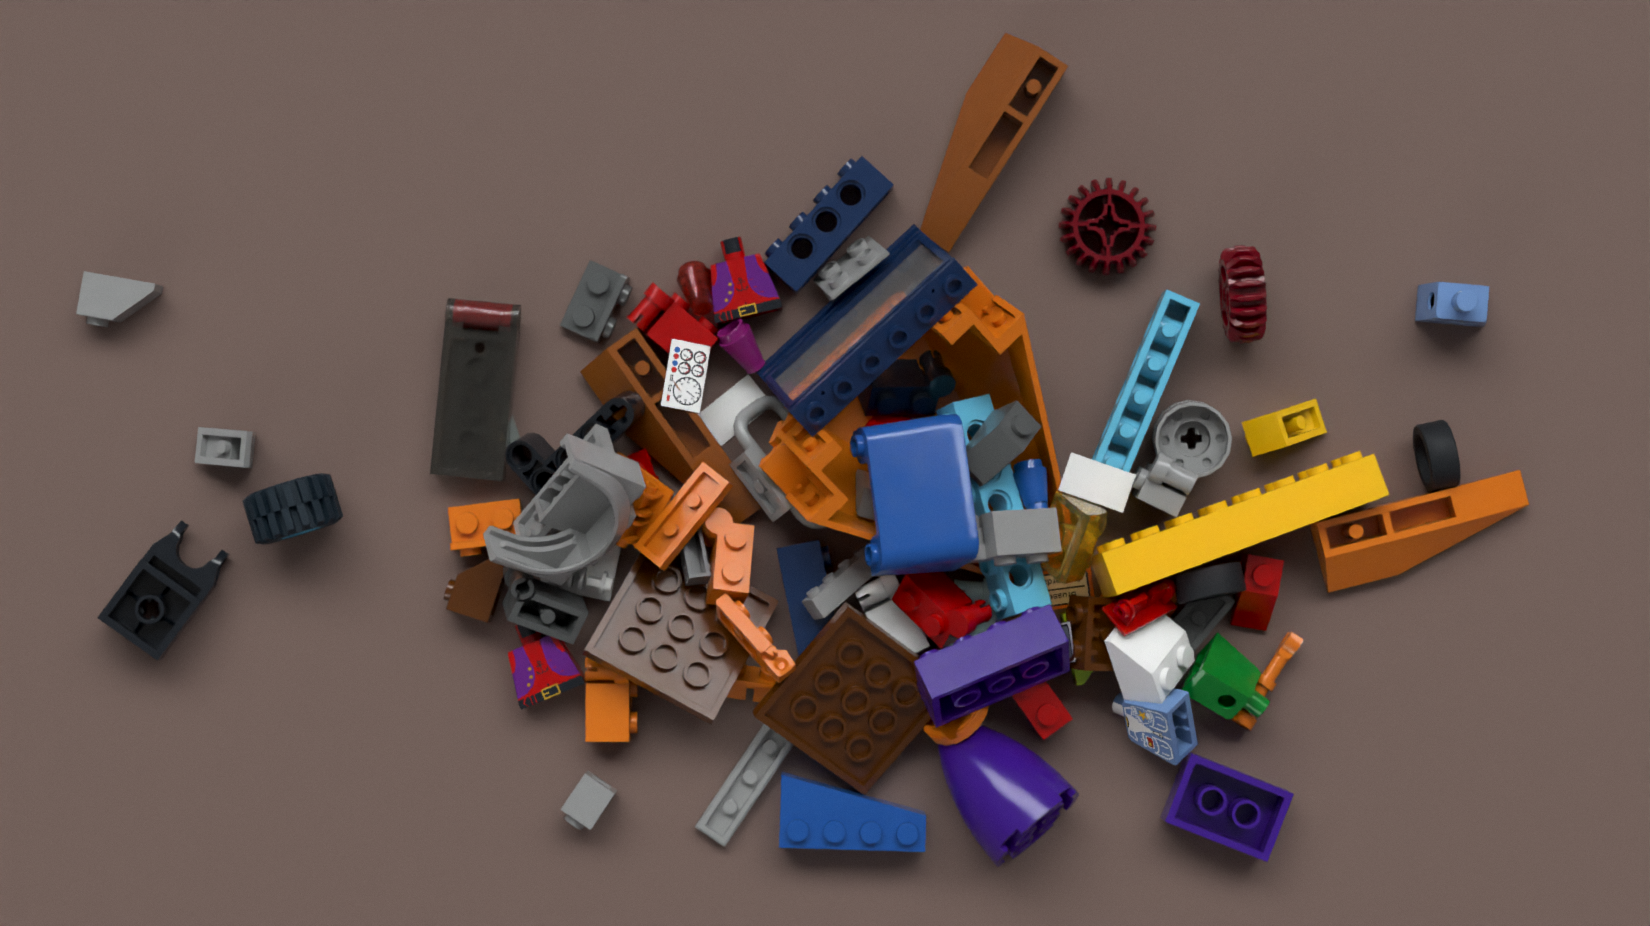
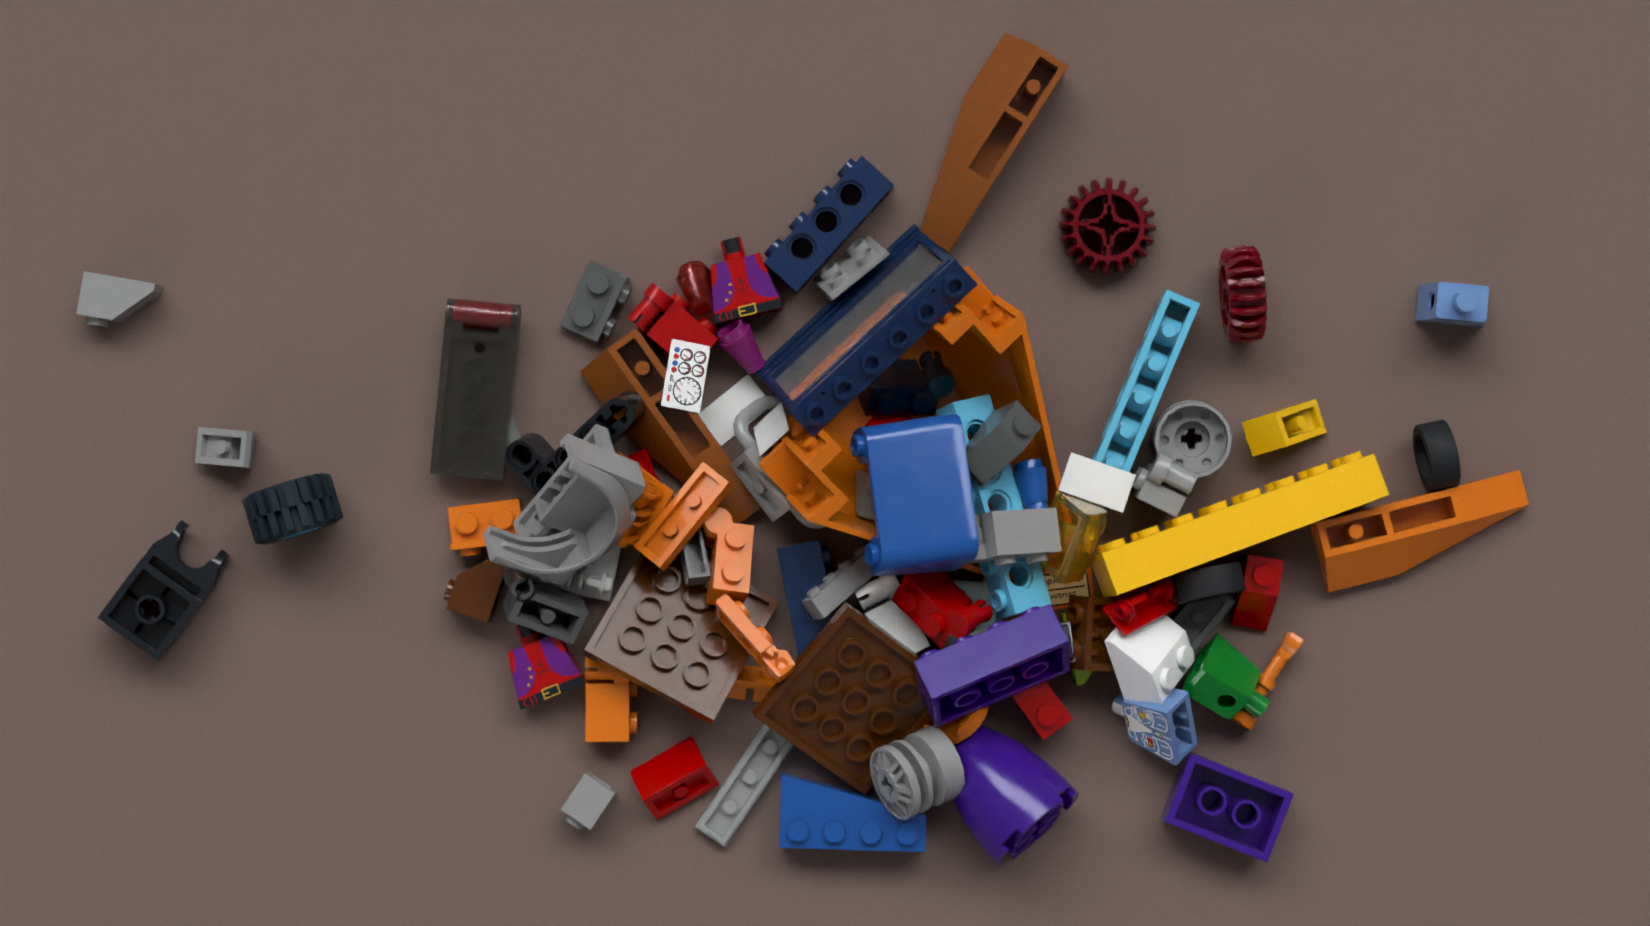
(673, 778): none -> red panel
(771, 428): none -> white sticker
(917, 772): none -> light grey wheel

